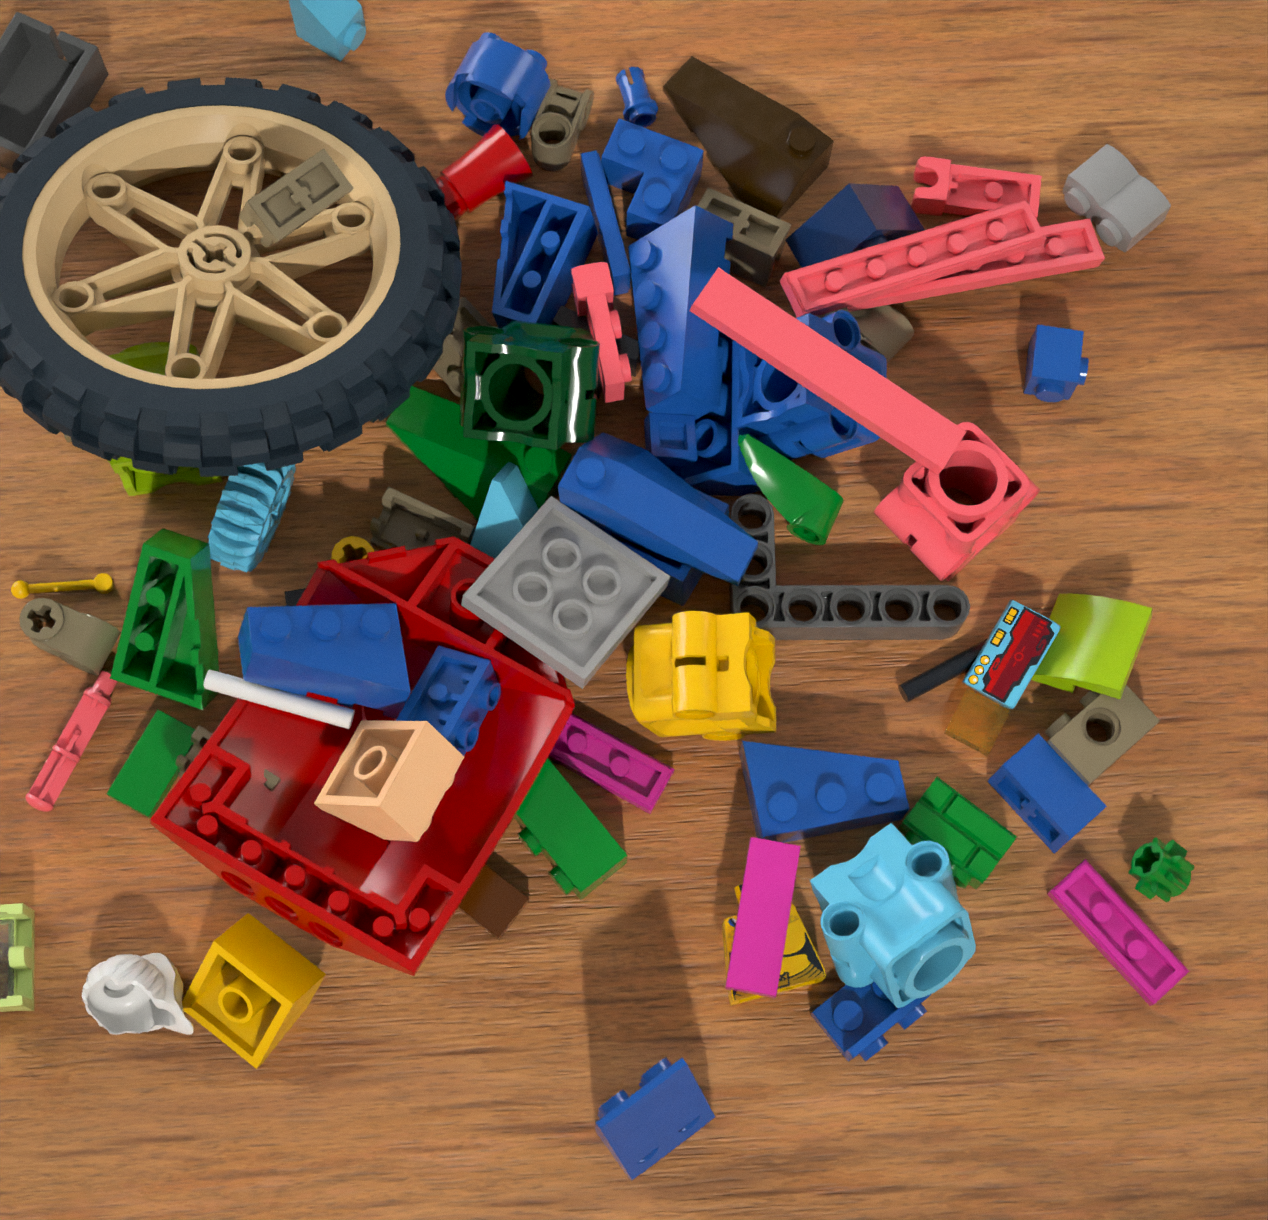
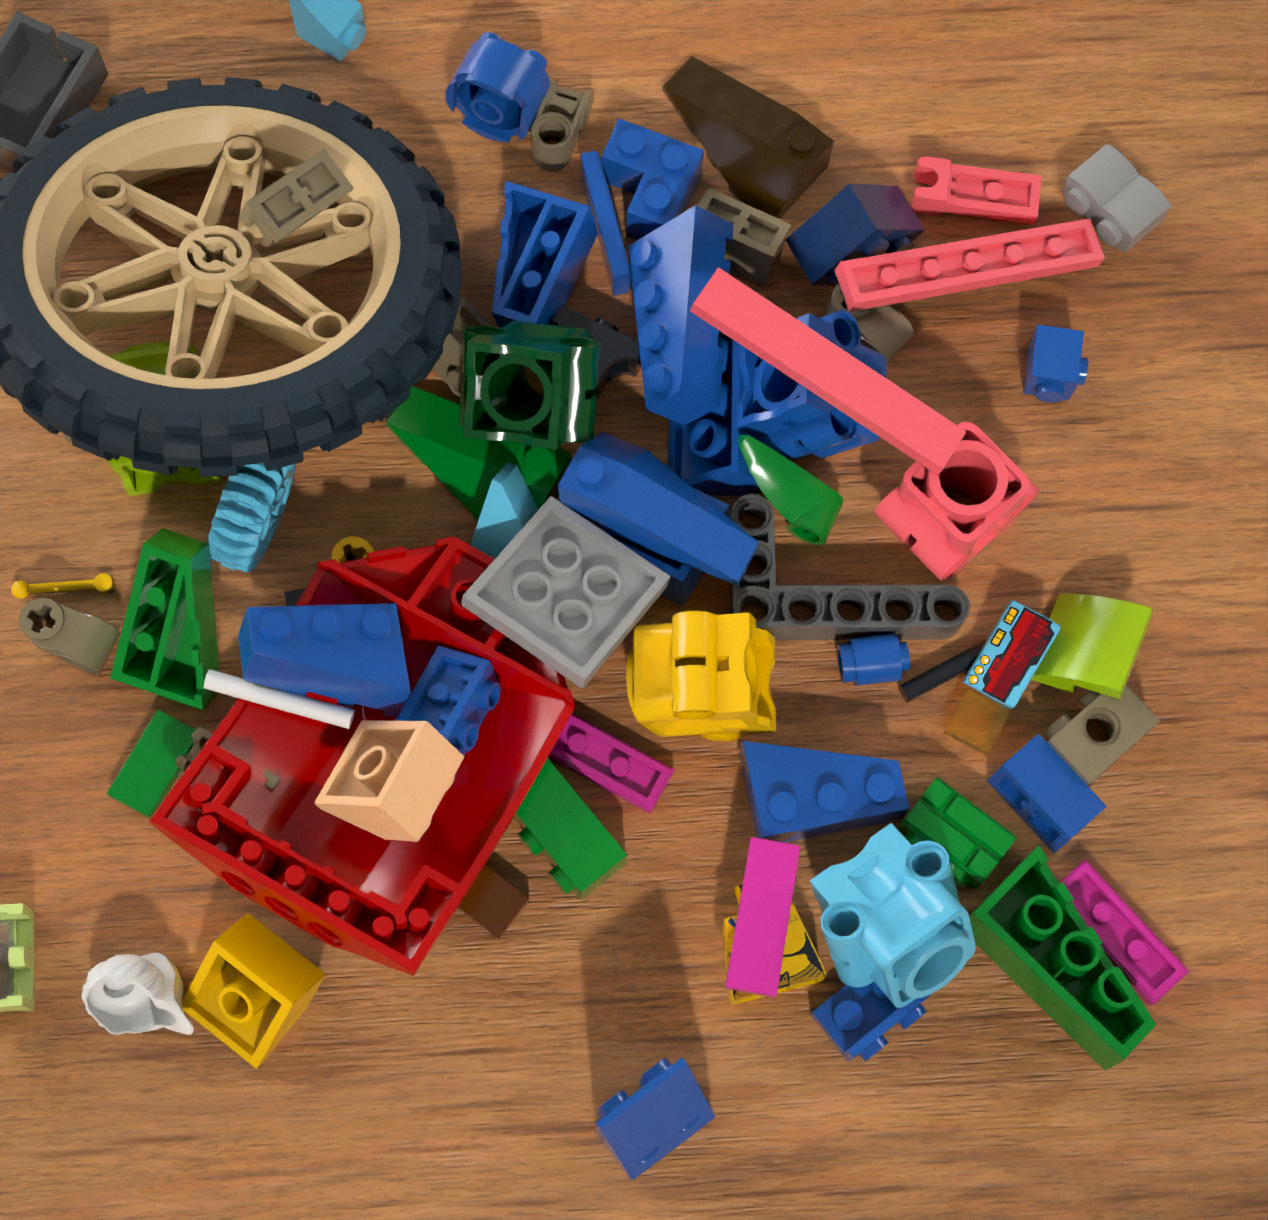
(71, 744): coral piece -> none
(414, 523): dark tan hinge -> none
(483, 172): red plant -> none
(595, 298): coral plate -> none
(638, 105): blue pin -> none
(671, 438): blue tile -> none
(873, 659): none -> blue brick
(912, 259): coral tile -> none
(1059, 961): none -> green wedge
(1161, 869): green gear -> none

